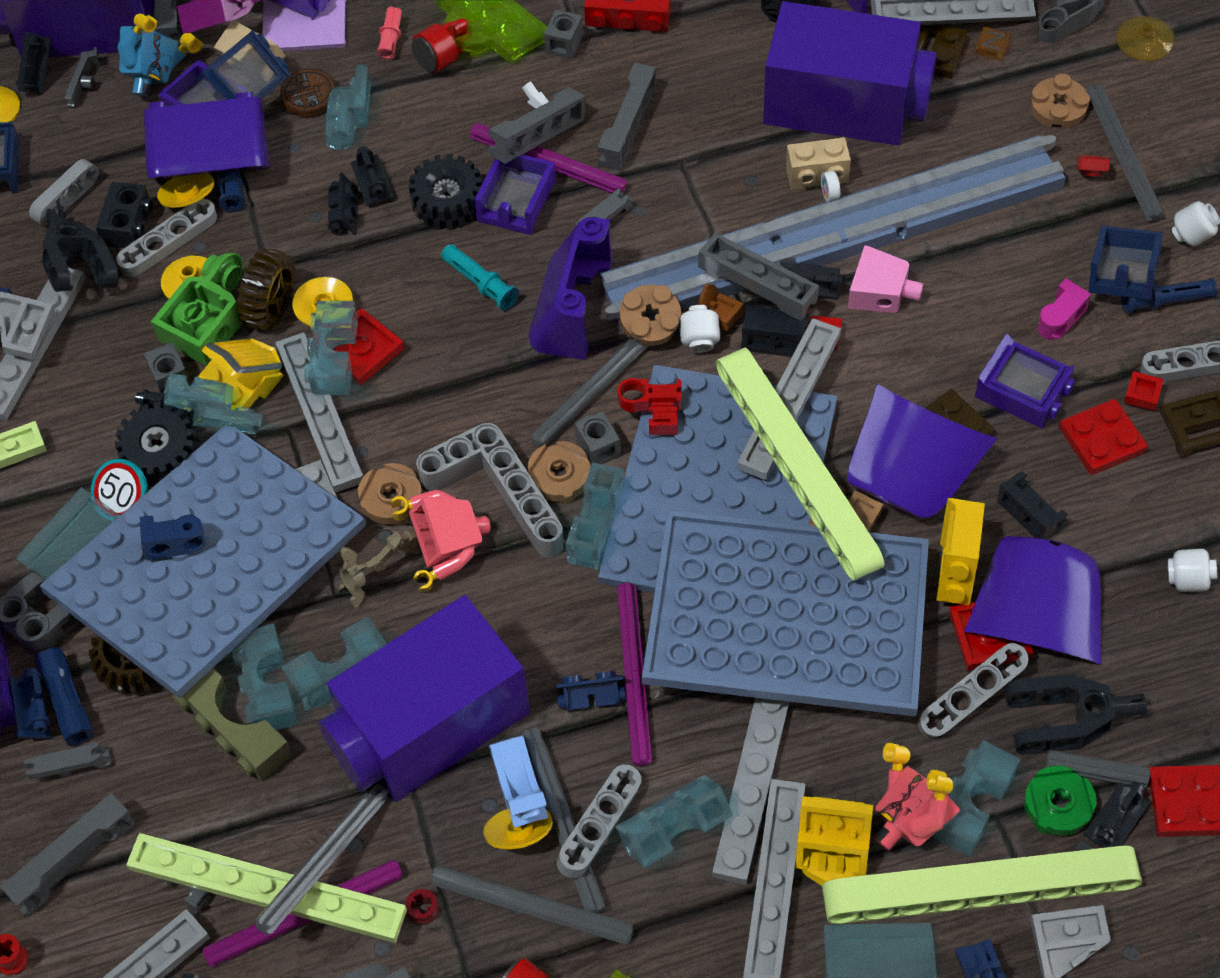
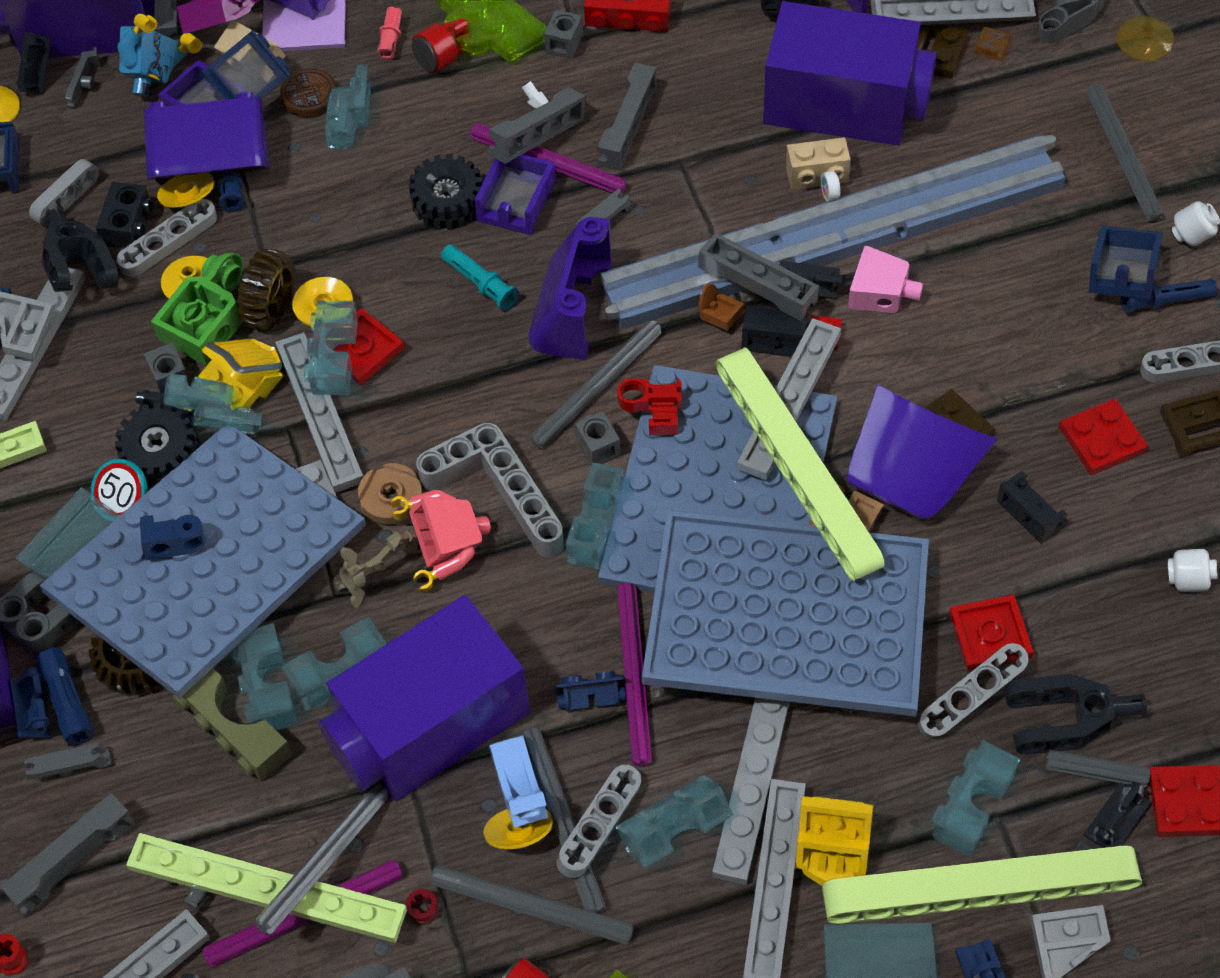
(344, 196): black hinge -> none
(371, 177): black hinge -> none
(563, 487): medium nougat plate -> none
(641, 328): medium nougat plate -> none
(699, 328): white head -> none
(913, 804): coral torso -> none
(960, 550): yellow window -> none
(1024, 382): dark purple window -> none
(1041, 597): dark purple piece -> none
(1054, 819): green plate -> none
(1062, 89): medium nougat plate -> none
(1068, 307): dark pink leg -> none
(1092, 164): red plate -> none
(1143, 390): red plate -> none

